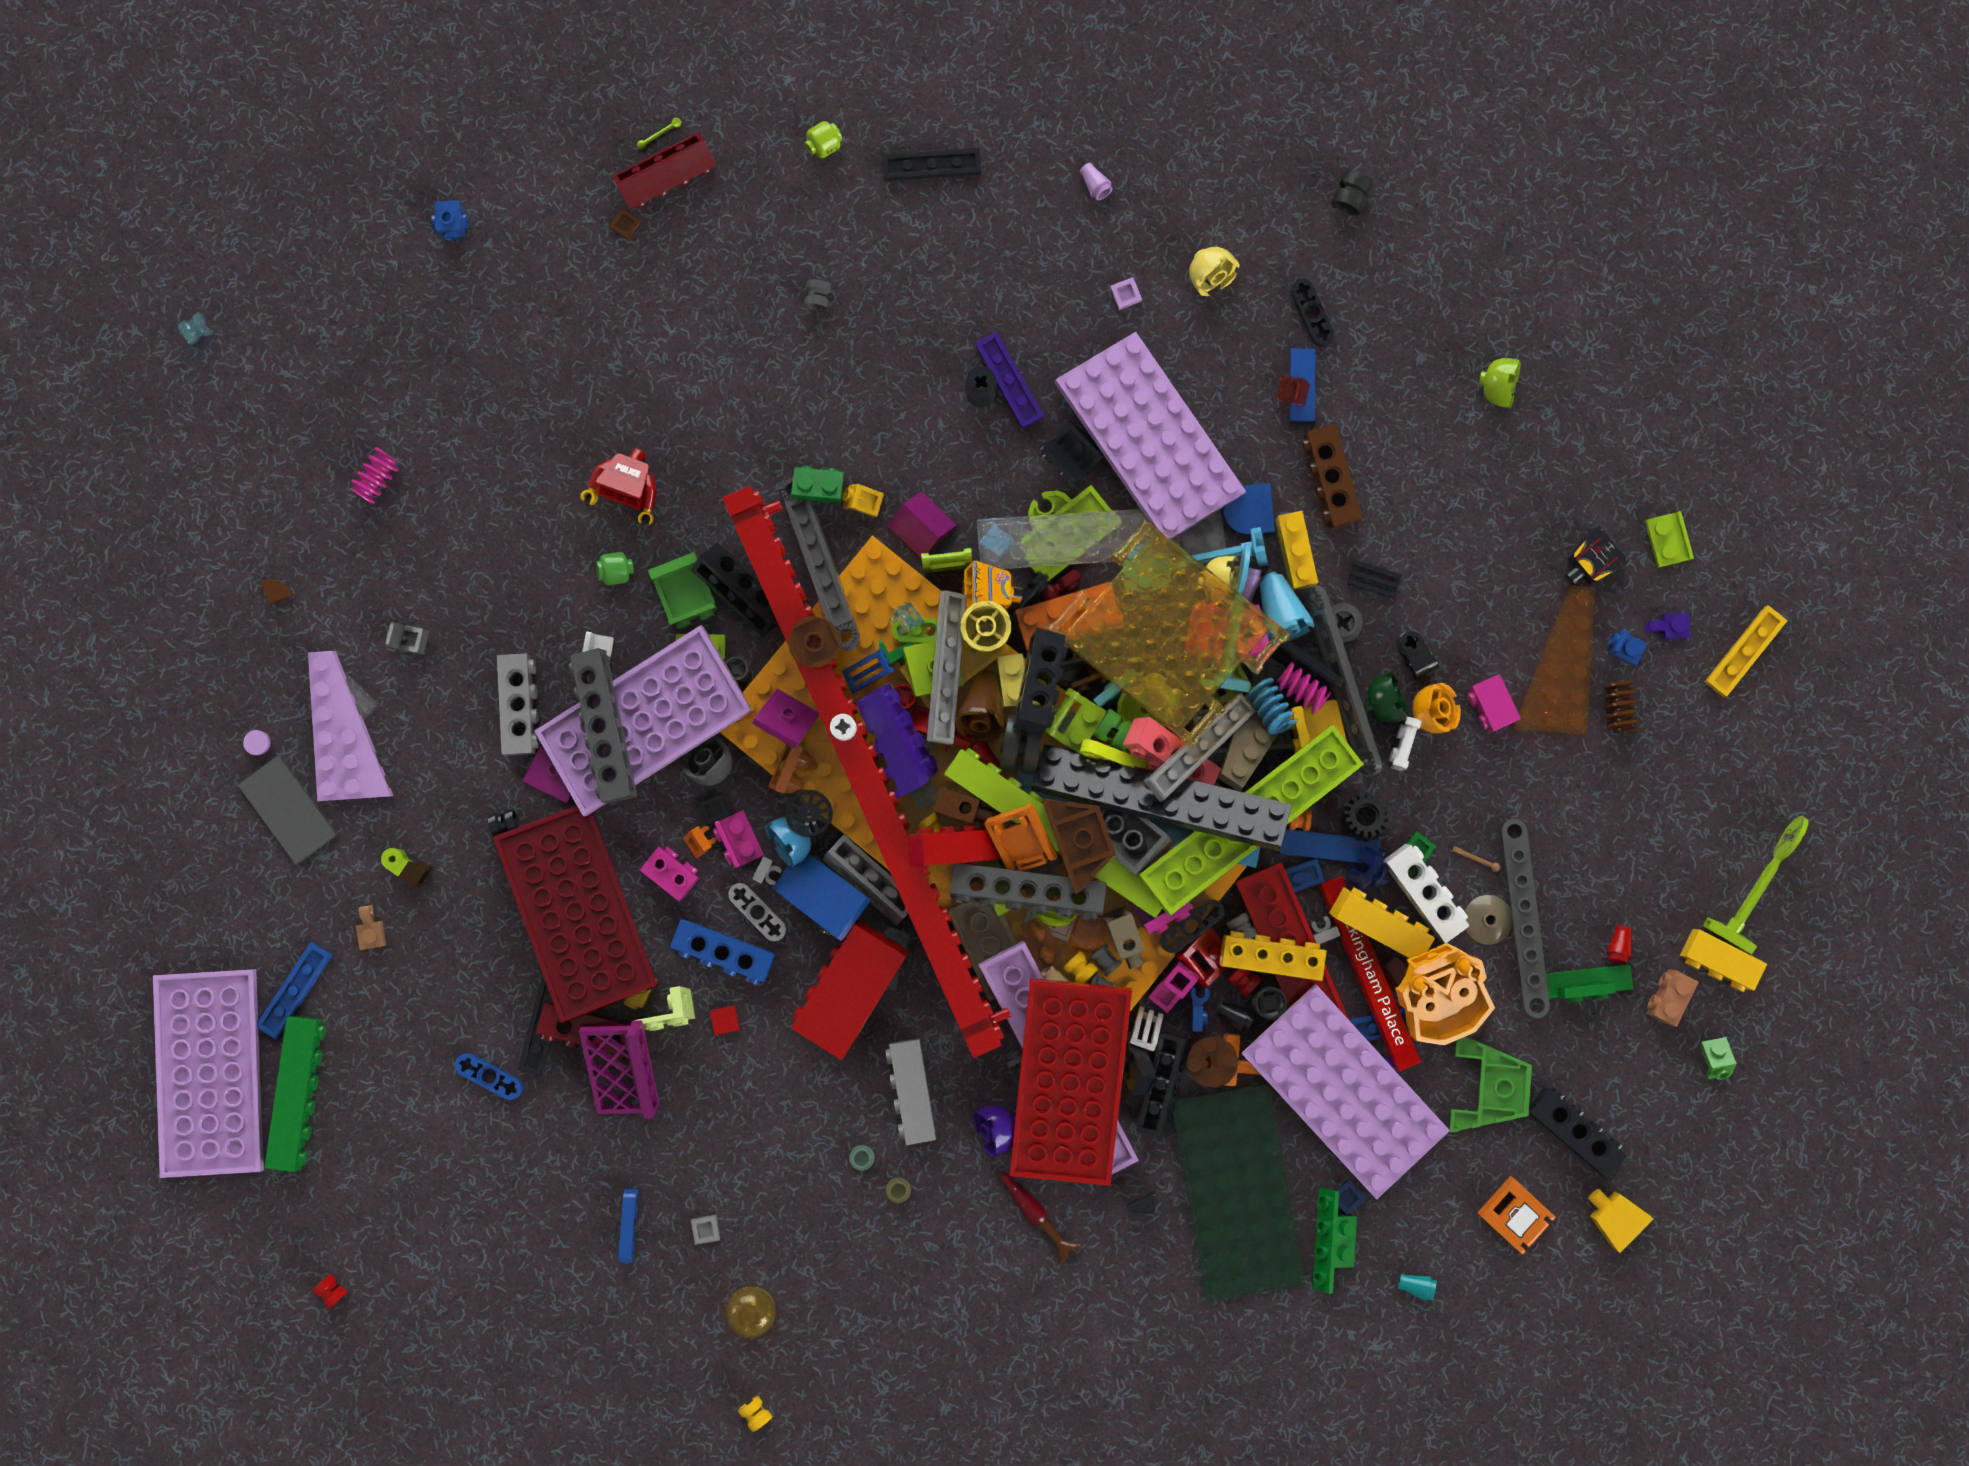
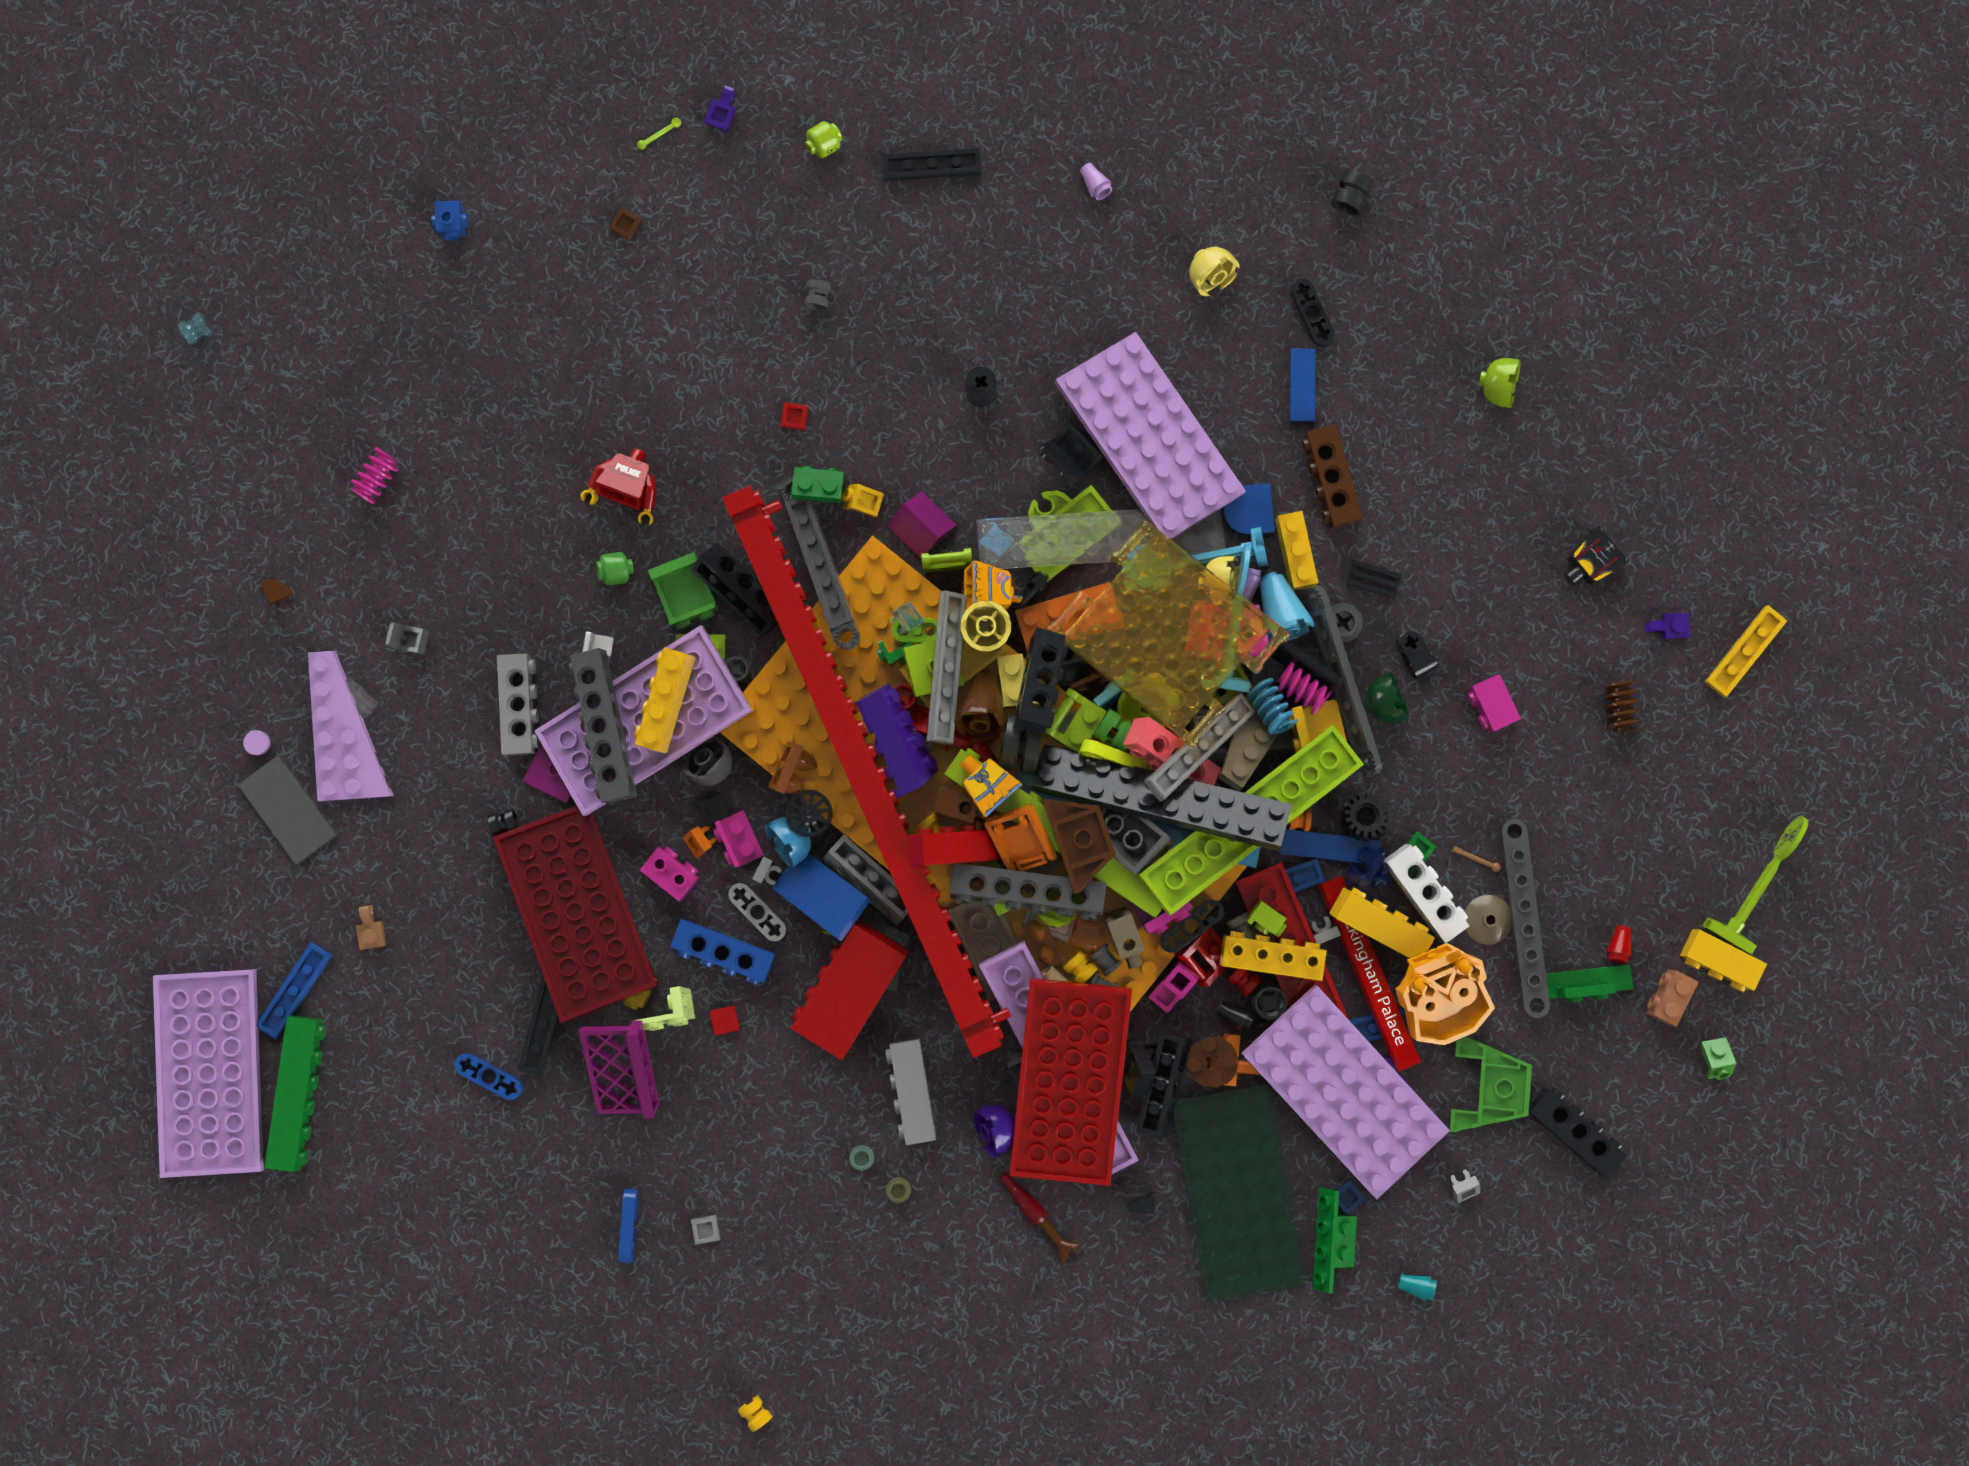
(329, 1291): red wheel -> none
(399, 864): leg -> none
(548, 1028): dark red brick -> none
(664, 170): dark red brick -> none
(664, 700): none -> yellow brick
(721, 112): none -> dark purple plate
(750, 1312): clear yellow cylinder -> none
(785, 718): magenta plate -> none
(794, 416): none -> red tile
(818, 628): reddish brown plate -> none
(847, 729): white wheel -> none
(883, 662): blue tile -> none
(924, 795): clear light blue tile -> none
(987, 784): none -> torso
(1009, 380): dark purple plate -> none
(1068, 582): dark red plate -> none
(1126, 293): lavender tile -> none
(1149, 1018): white tile -> none
(1198, 1016): blue plate -> none
(1267, 919): none -> lime brick
(1293, 390): clear red slope -> none
(1394, 971): clear red slope -> none
(1406, 734): white plate -> none
(1436, 708): light orange cylinder -> none
(1465, 1189): none -> light grey tile
(1521, 1219): orange container -> none
(1561, 683): clear orange wing -> none
(1618, 1219): yellow torso -> none
(1626, 647): blue bracket -> none
(1669, 539): lime plate -> none

